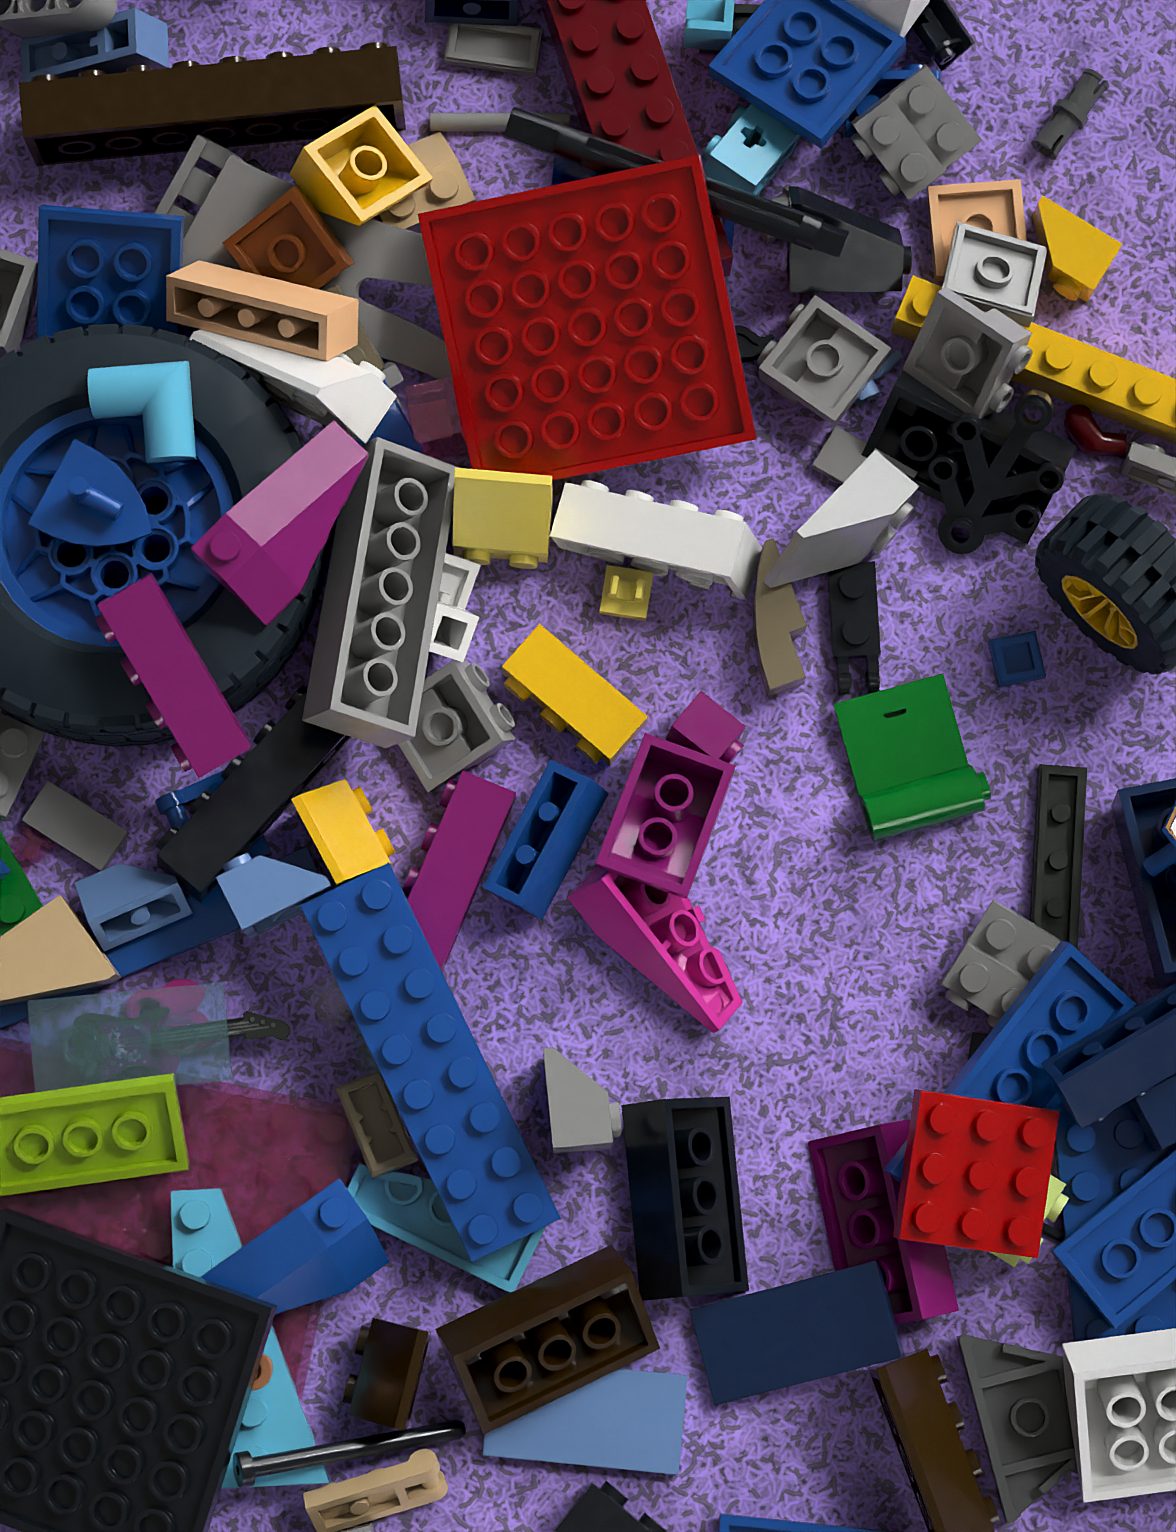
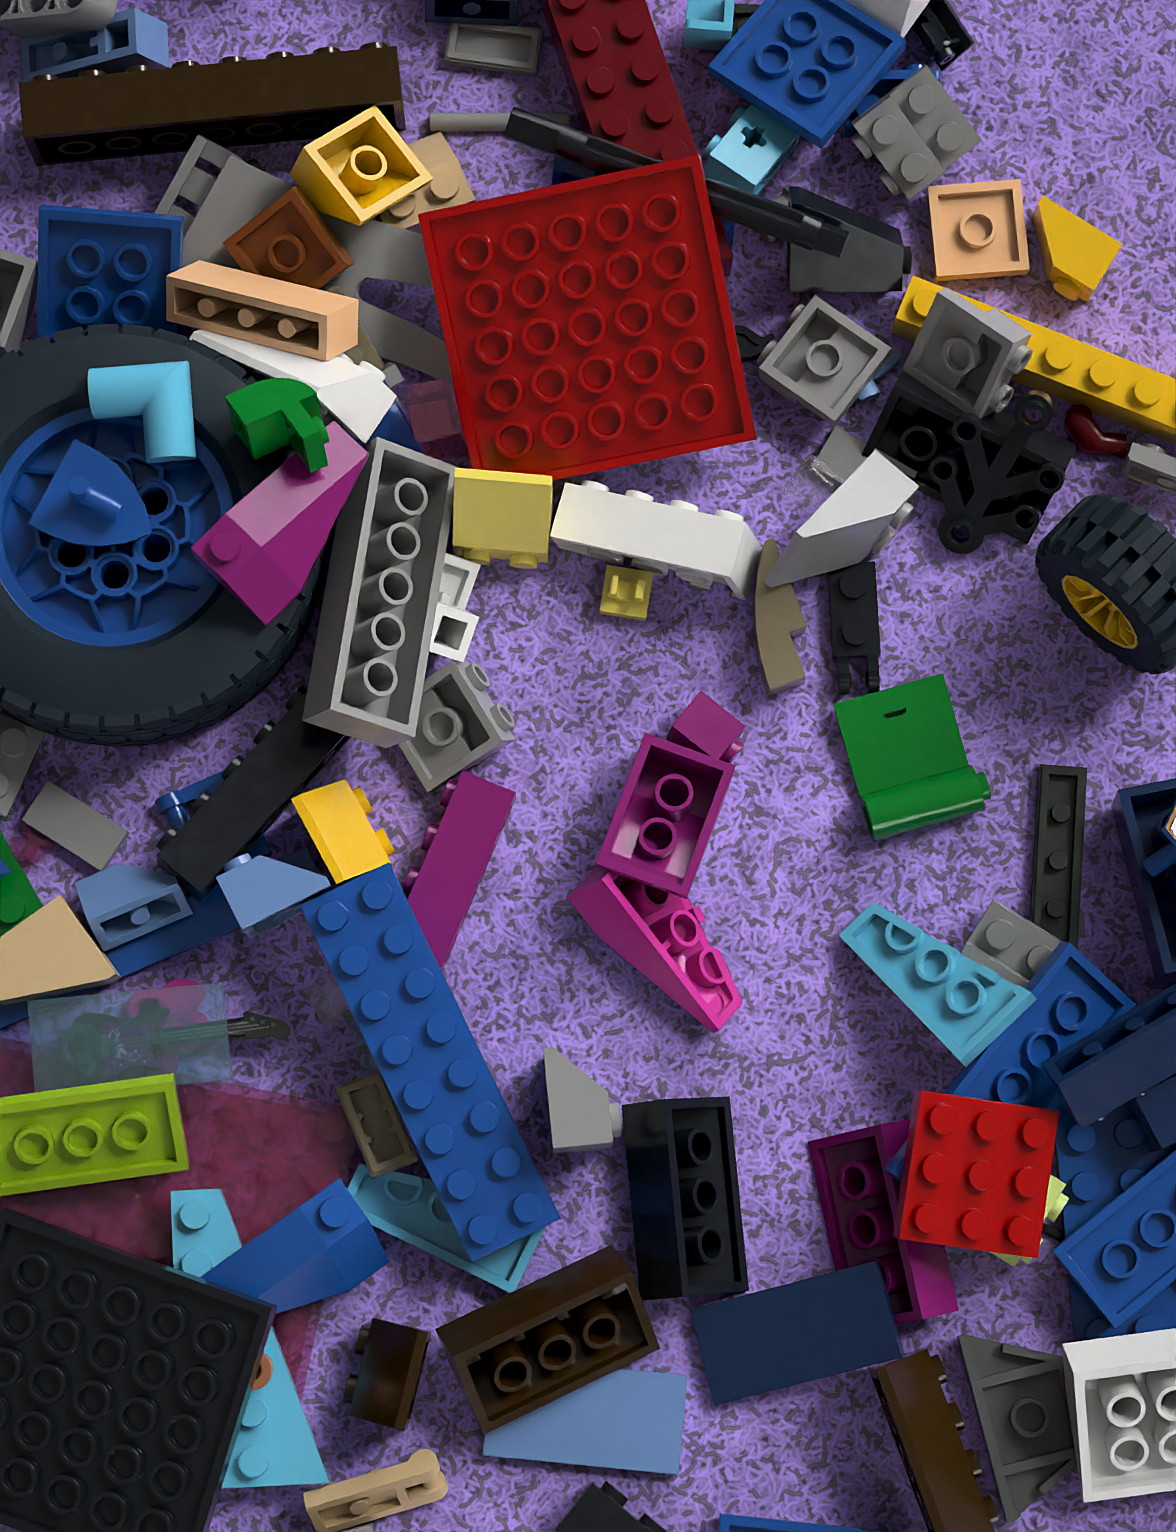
(173, 675): magenta brick -> none
(249, 1467): black bar -> none
(280, 414): none -> green brick
(546, 839): blue brick -> none
(573, 696): yellow brick -> none
(811, 485): none -> clear tile
(947, 991): none -> medium azure wing
(995, 271): tile -> none
(1016, 659): blue tile -> none
(1070, 113): dark grey pin -> none

